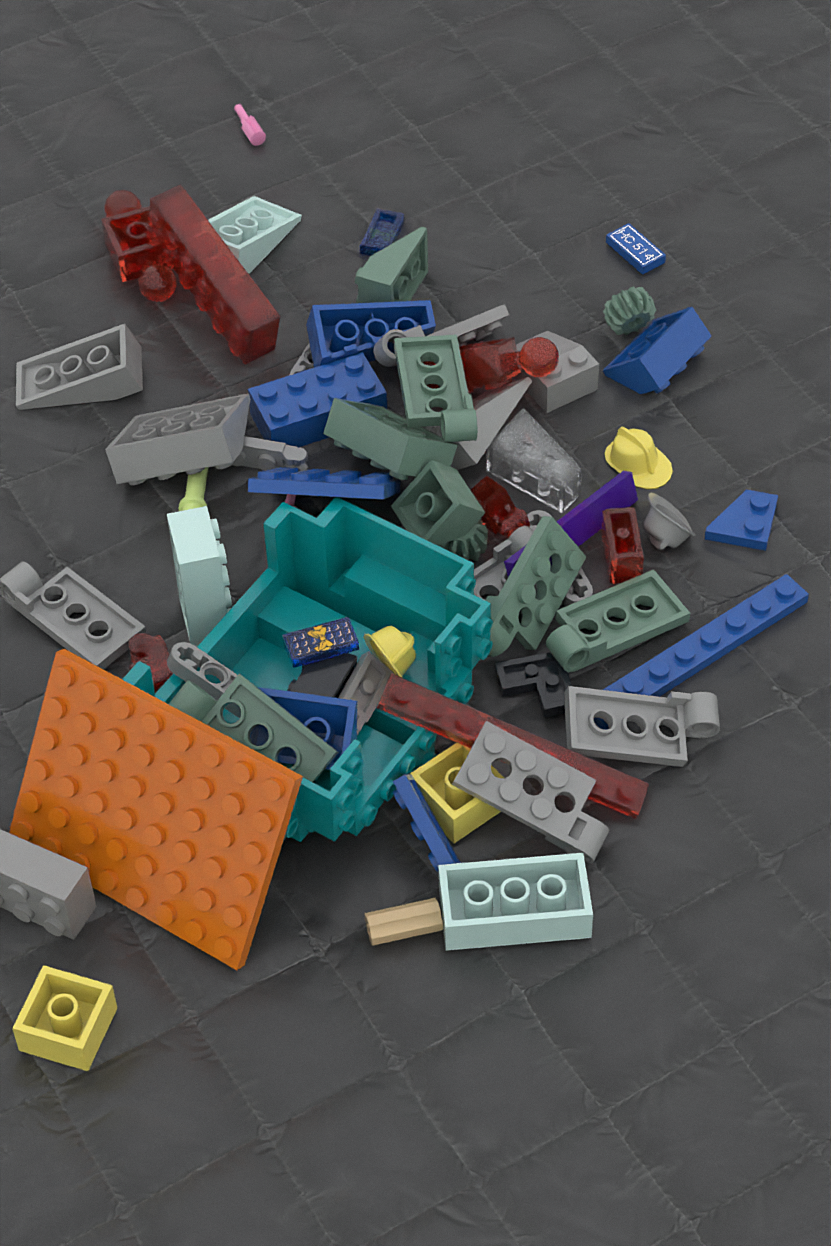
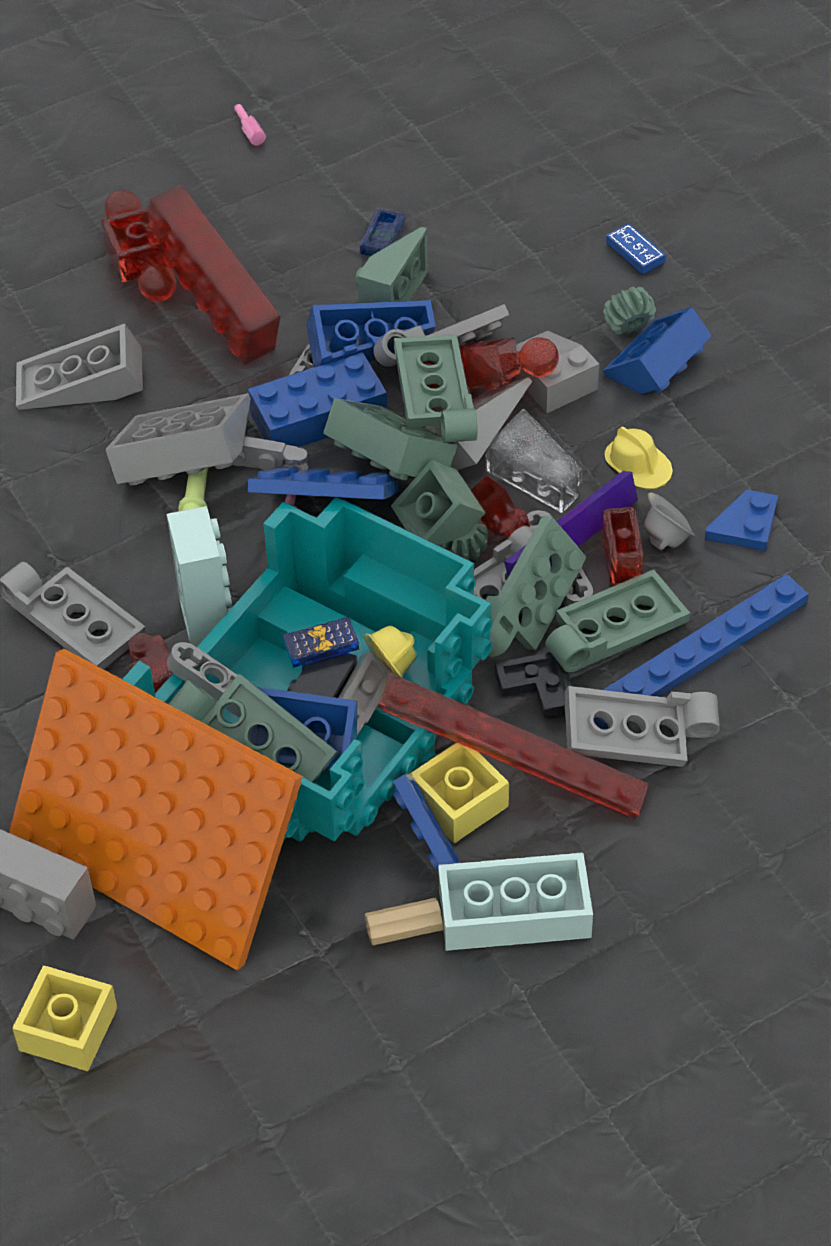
(254, 229): light aqua slope -> none
(570, 831): light grey hinge -> none

